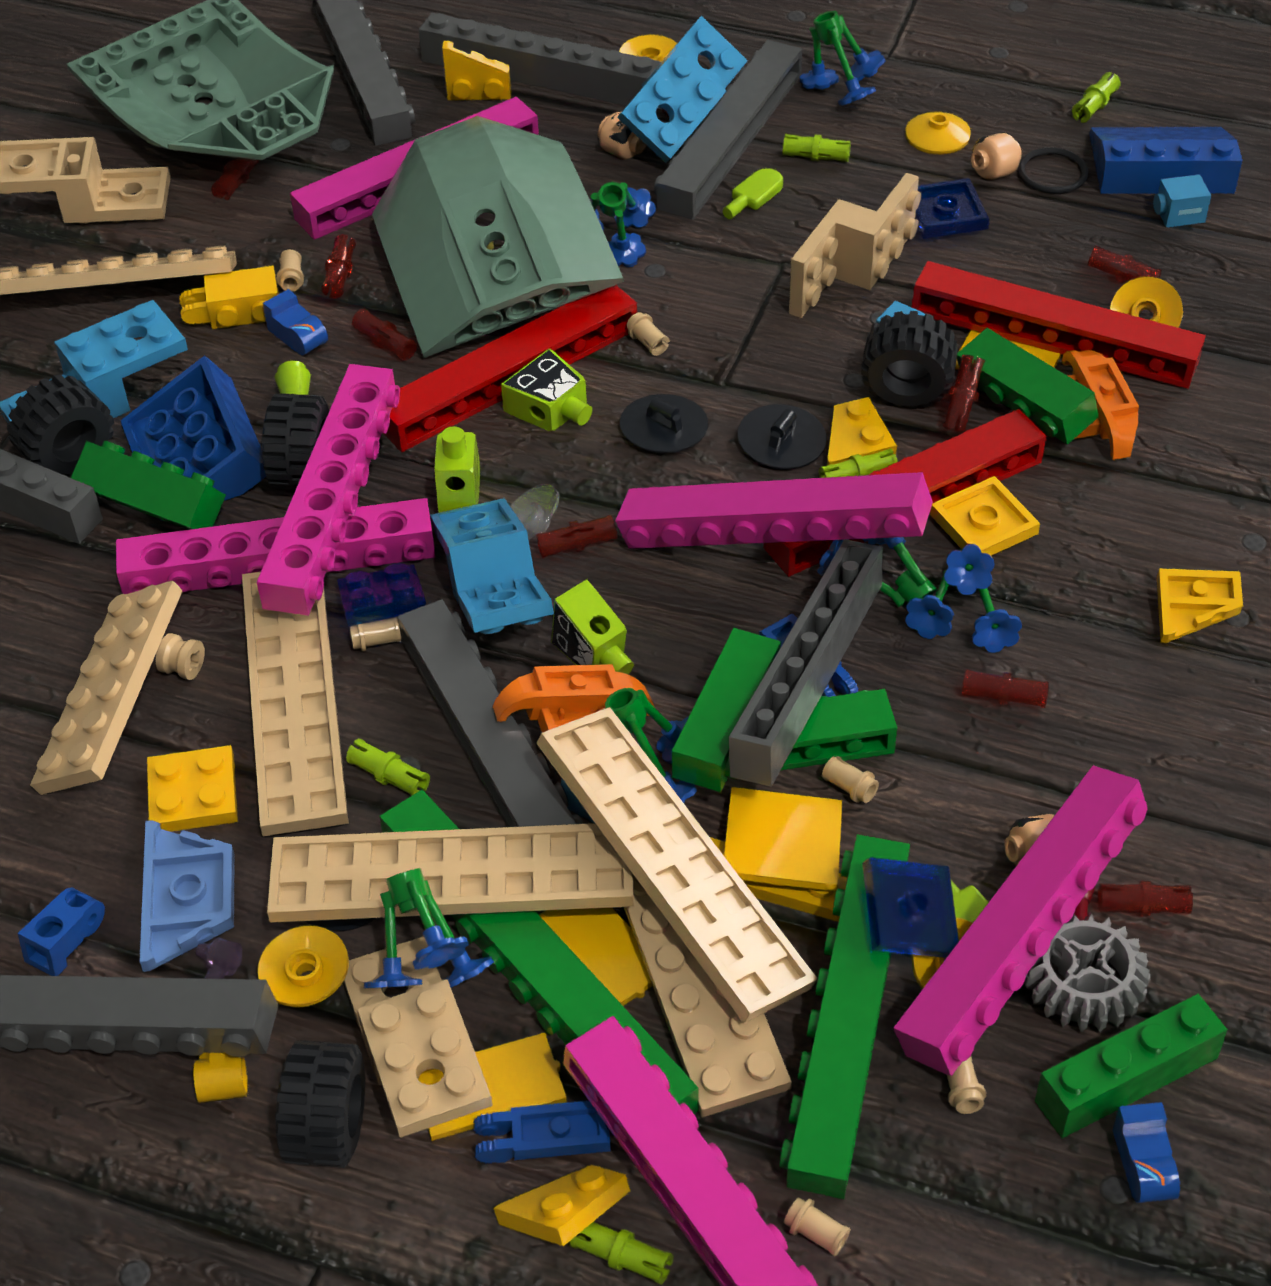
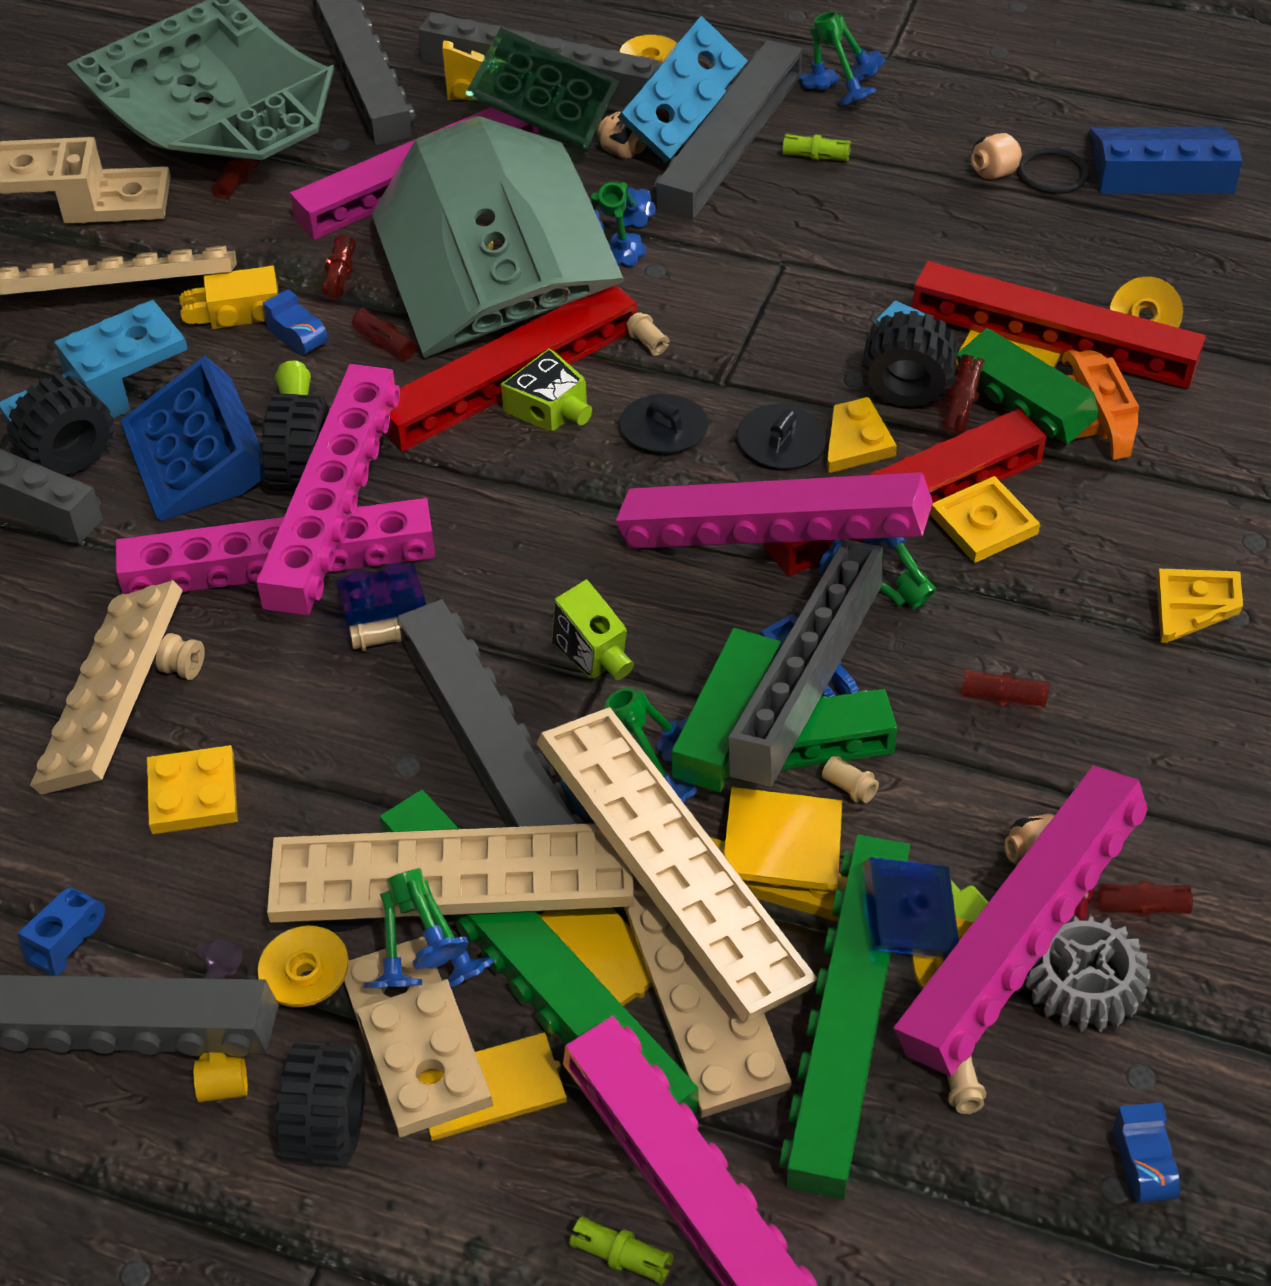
(149, 488): green brick -> none
(183, 893): medium blue wing -> none
(290, 271): tan pin -> none
(293, 717): tan plate -> none
(387, 767): lime pin -> none
(456, 457): lime torso -> none
(491, 566): dark azure bracket -> none
(536, 508): clear dish -> none
(542, 1132): blue hinge -> none
(543, 88): none -> clear green slope
(563, 693): orange plate -> none
(564, 1205): yellow wing -> none
(576, 536): clear red pin -> none
(754, 191): lime piece -> none
(816, 1226): tan pin -> none
(853, 245): tan bracket -> none
(859, 465): lime pin -> none
(937, 133): yellow dish -> none
(950, 209): clear blue plate -> none
(968, 571): blue plant -> none
(1096, 97): lime pin -> none
(1102, 259): clear red pin -> none
(1130, 1065): green brick -> none
(1182, 201): dark azure brick -> none

